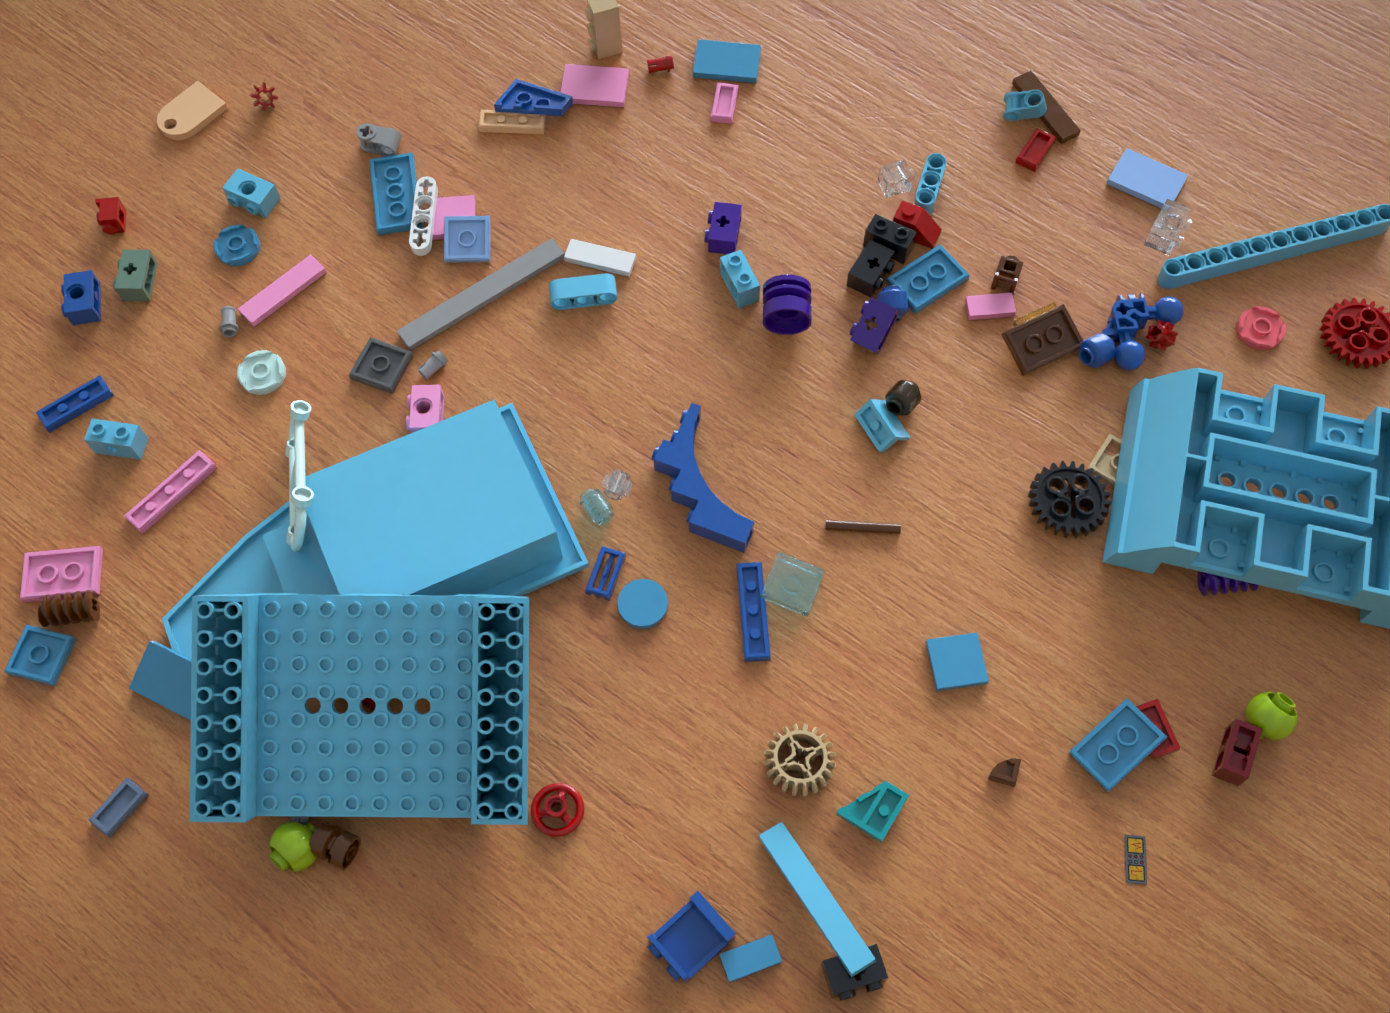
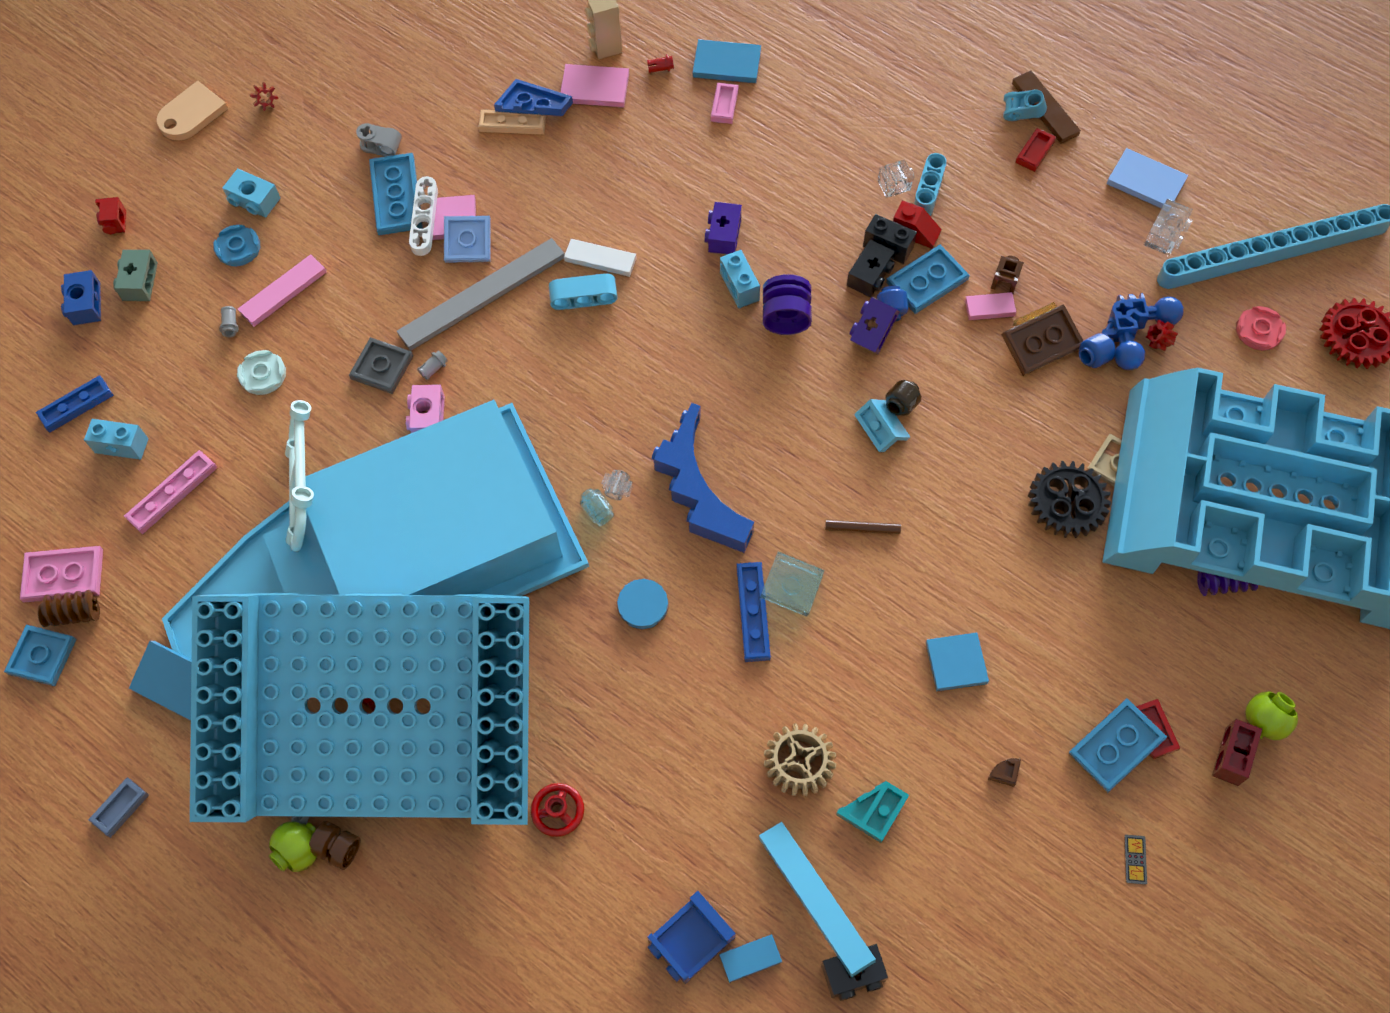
(598, 592): blue tile -> none

